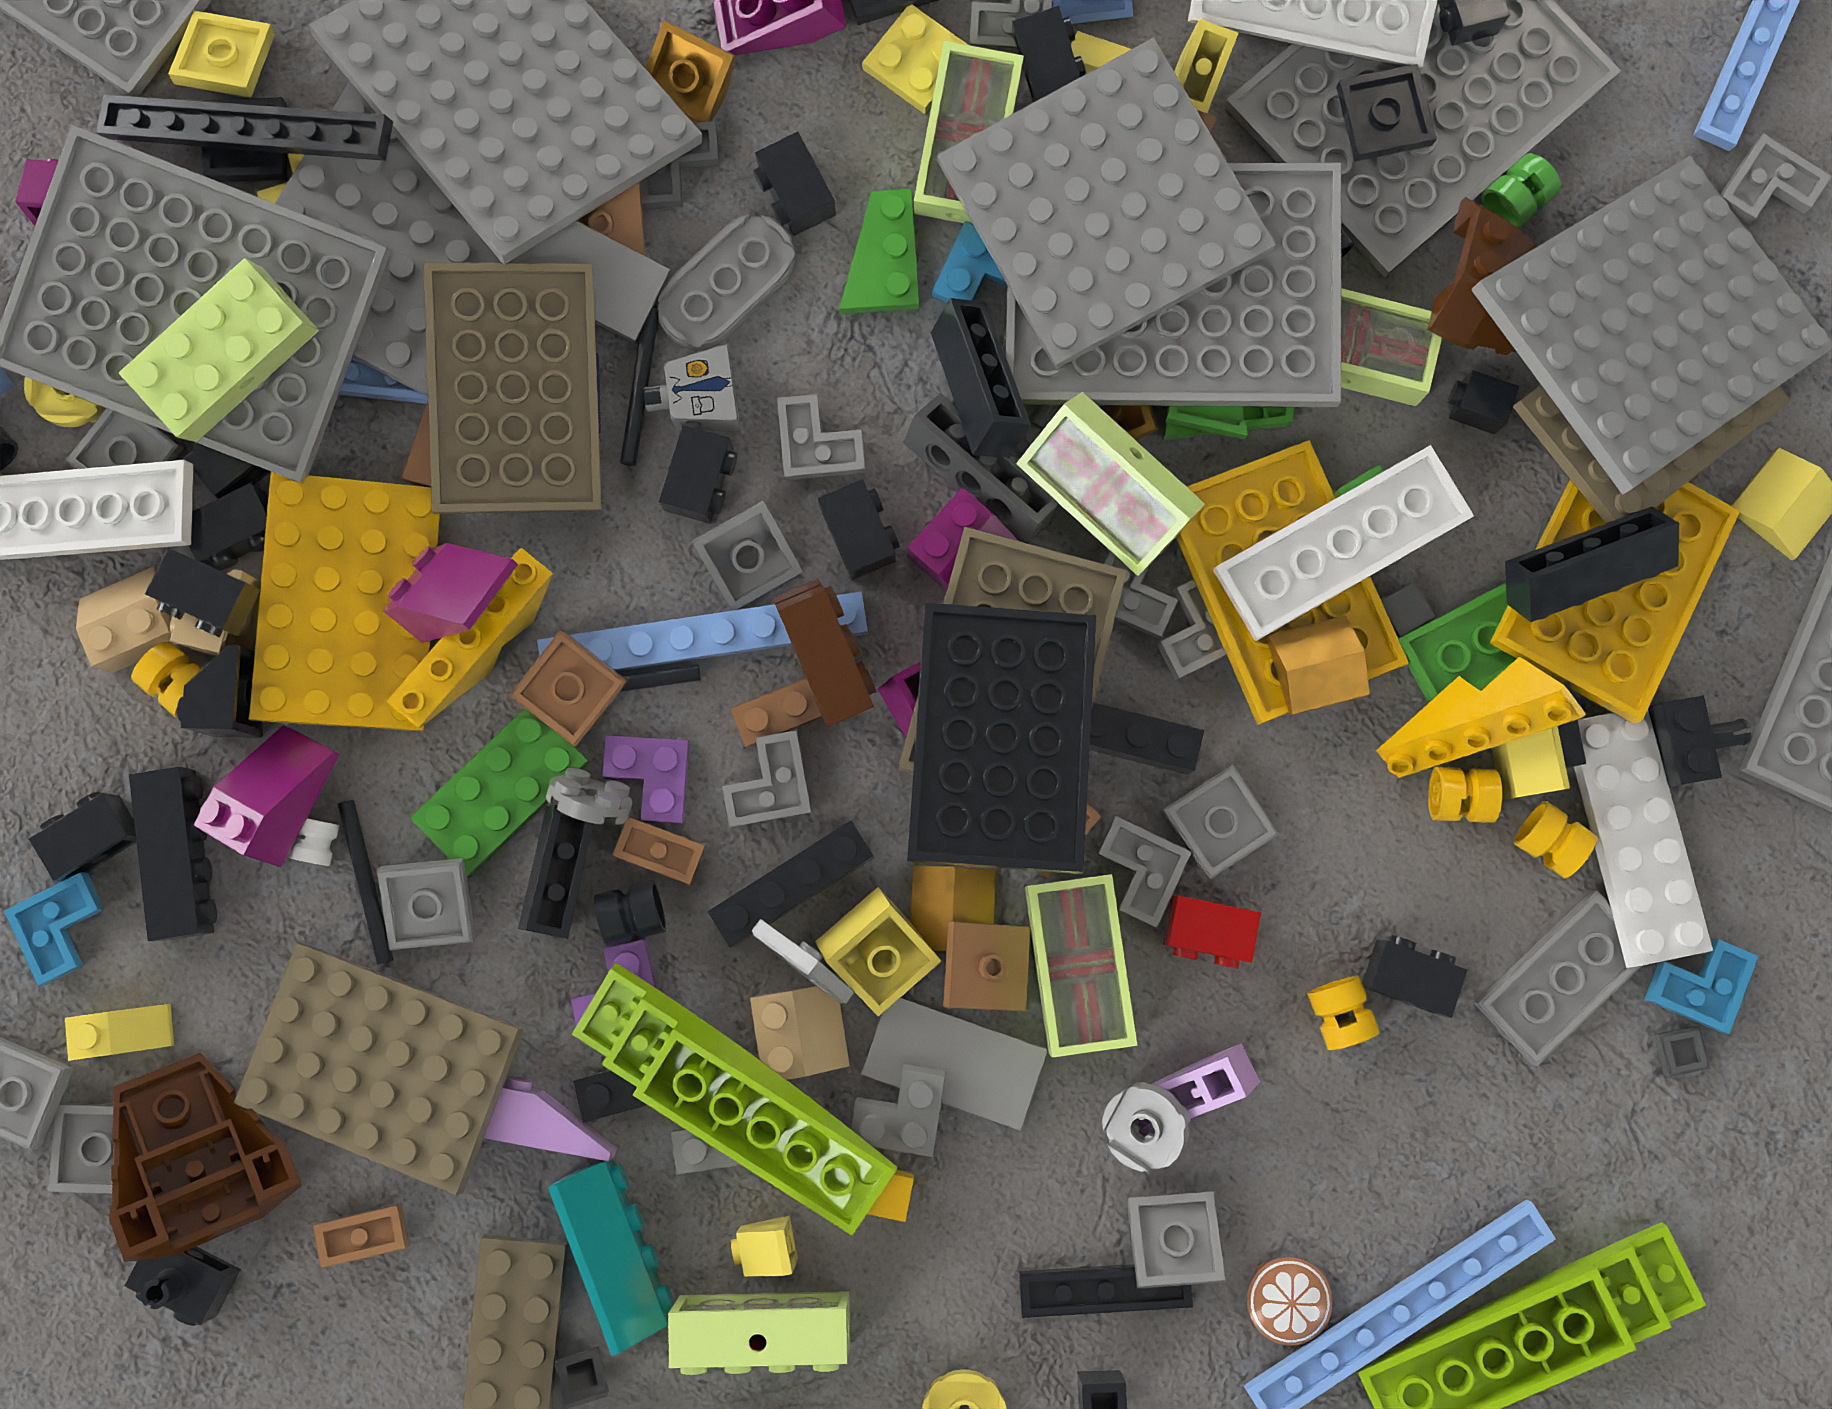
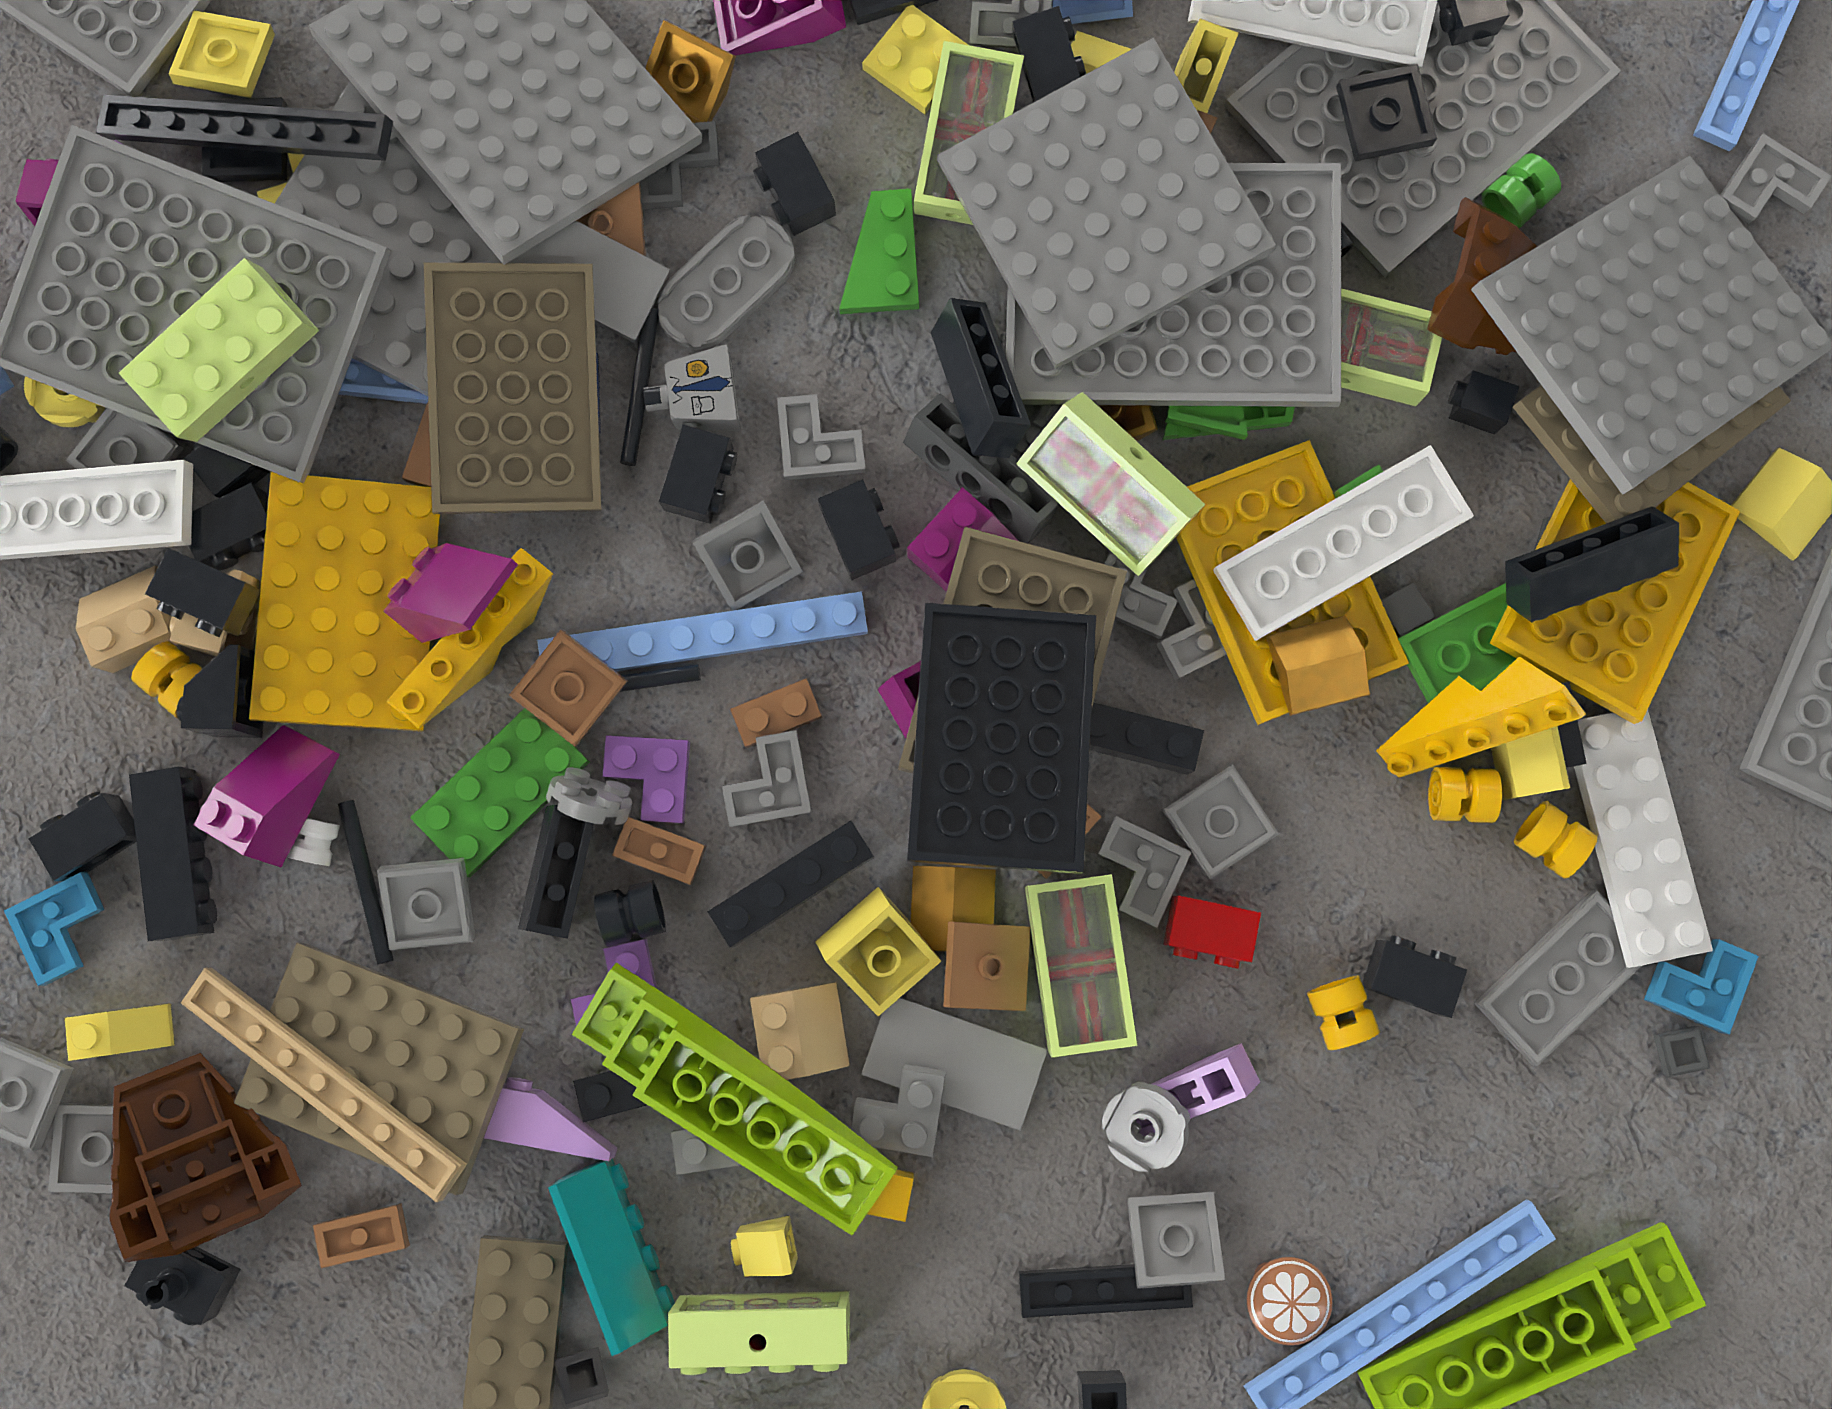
(324, 1084): none -> tan tile
(803, 960): light grey plate -> none
(826, 651): reddish brown piece -> none
(966, 268): dark azure plate -> none
(1690, 742): black brick -> none

